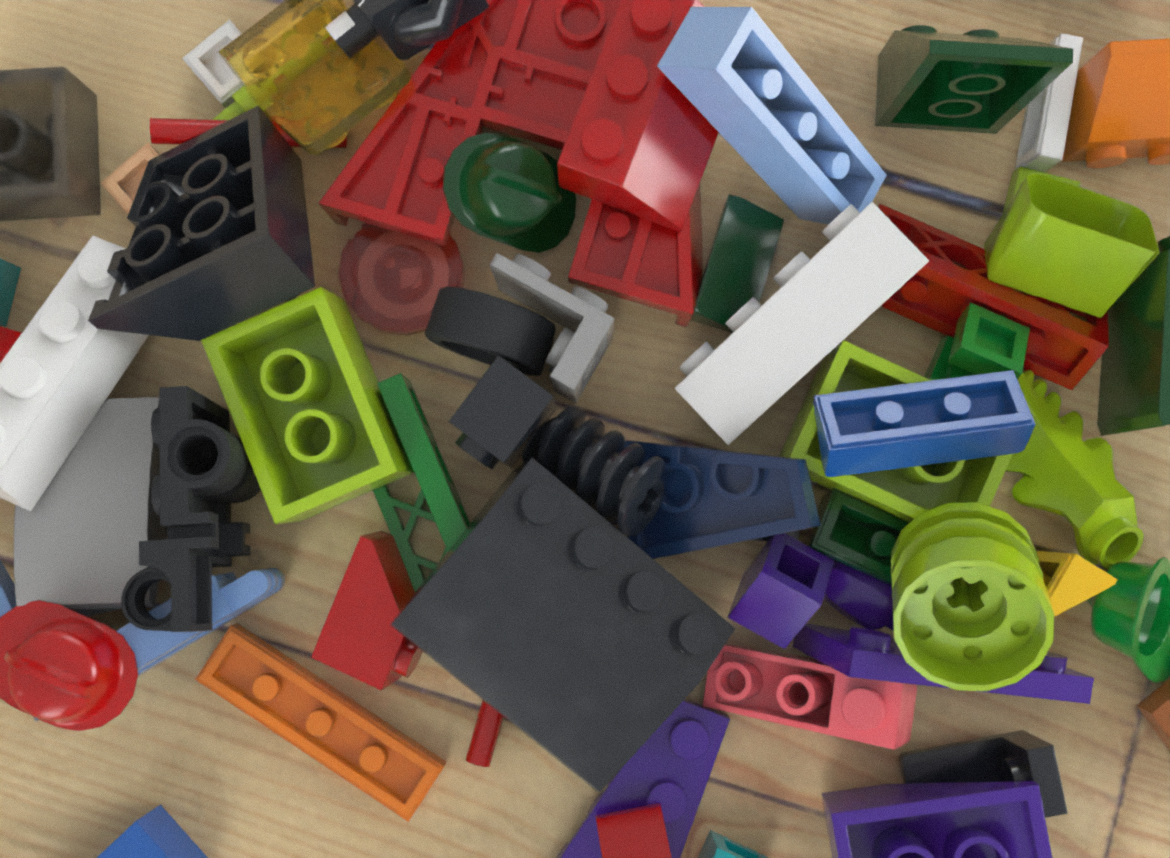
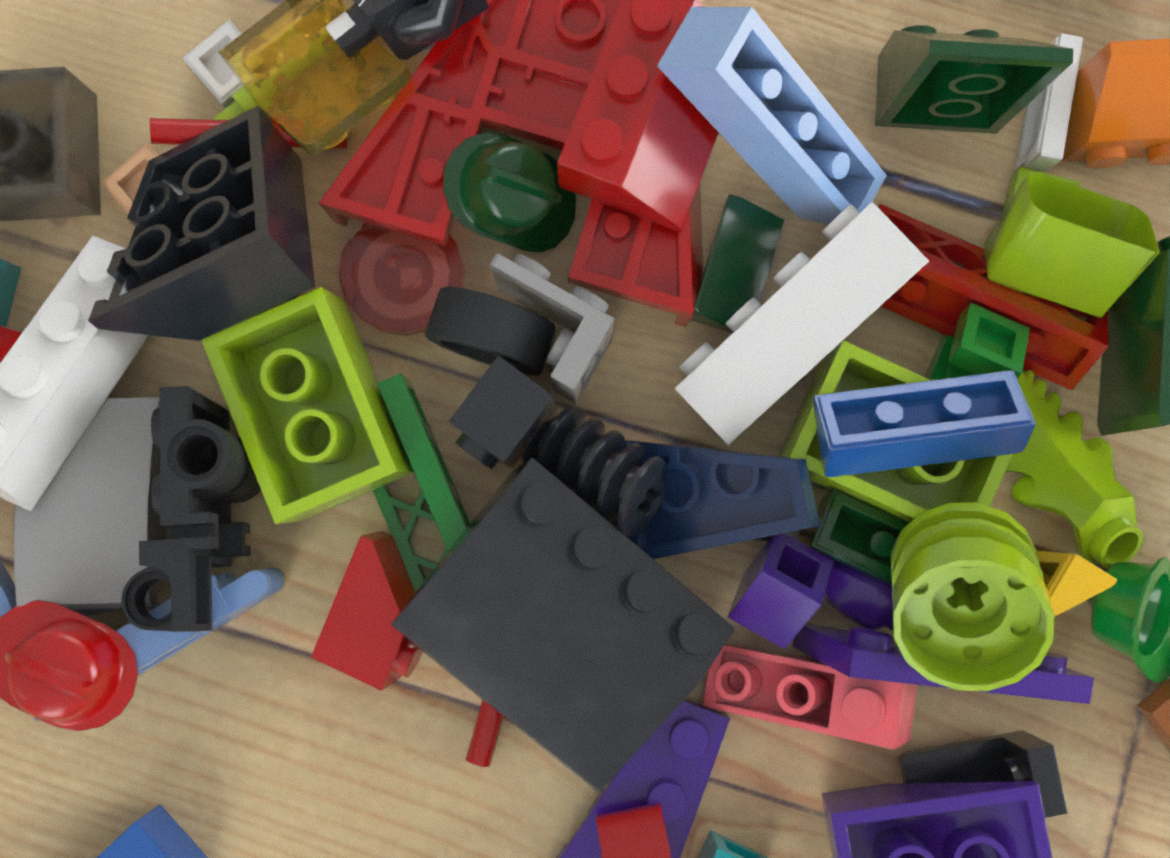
(321, 721): orange tile -> none

